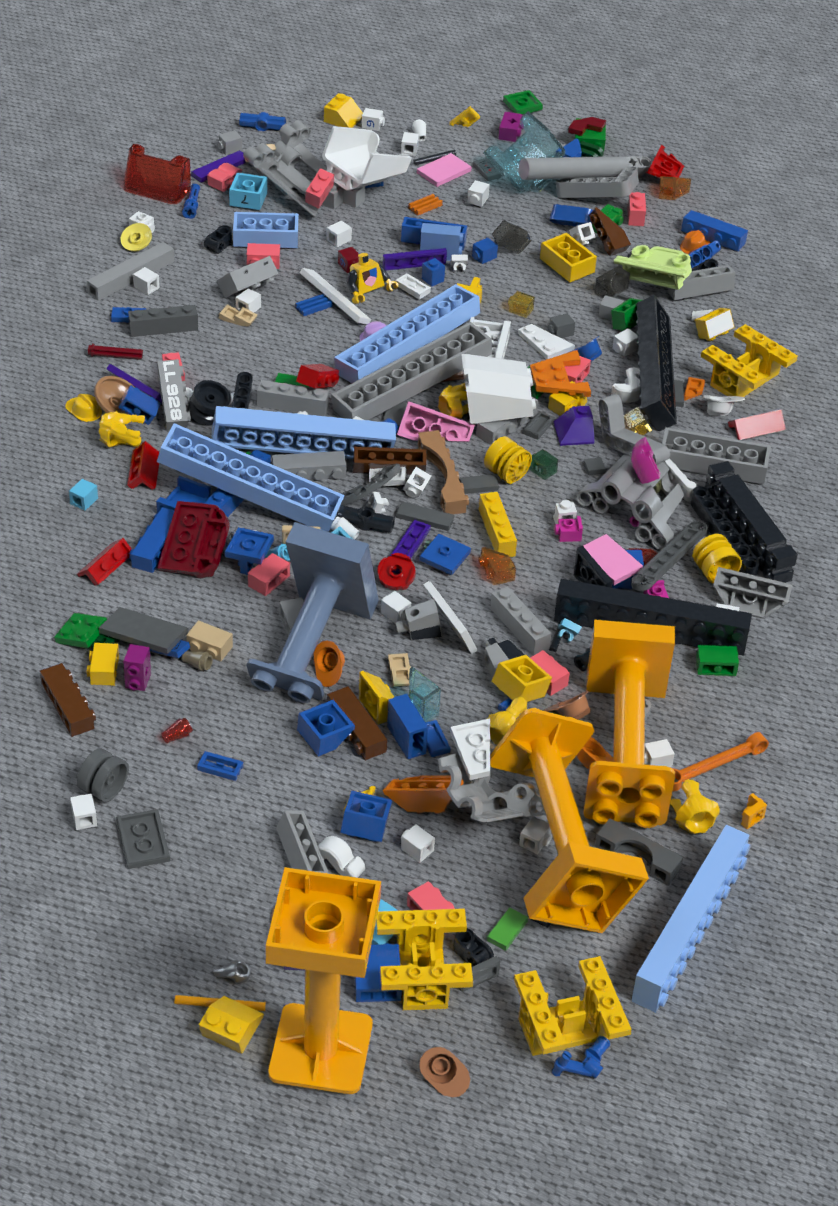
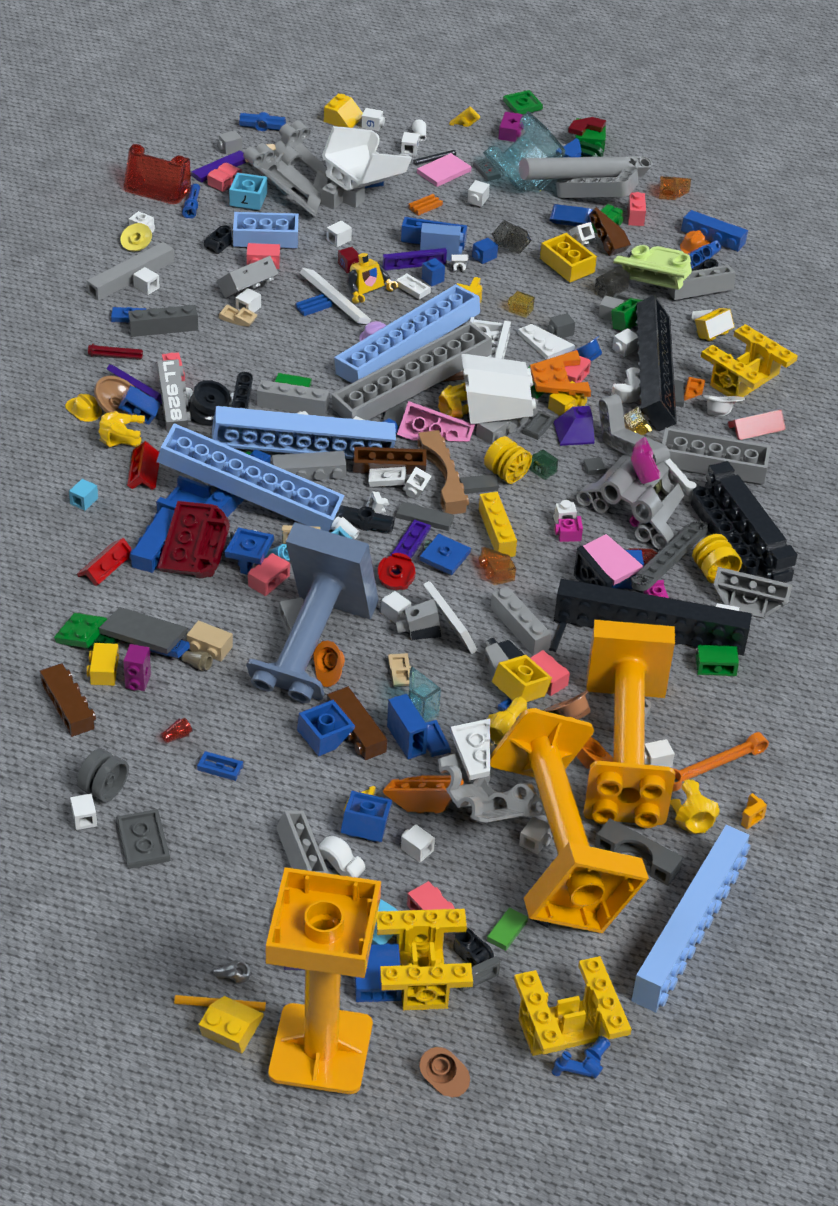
(318, 376): red brick -> none
(319, 188): coral brick -> none
(374, 696): yellow slope -> none
(377, 481): dark grey tile -> none
(570, 628): medium azure tile -> none
(581, 661): black bush -> none
(665, 165): red wing -> none

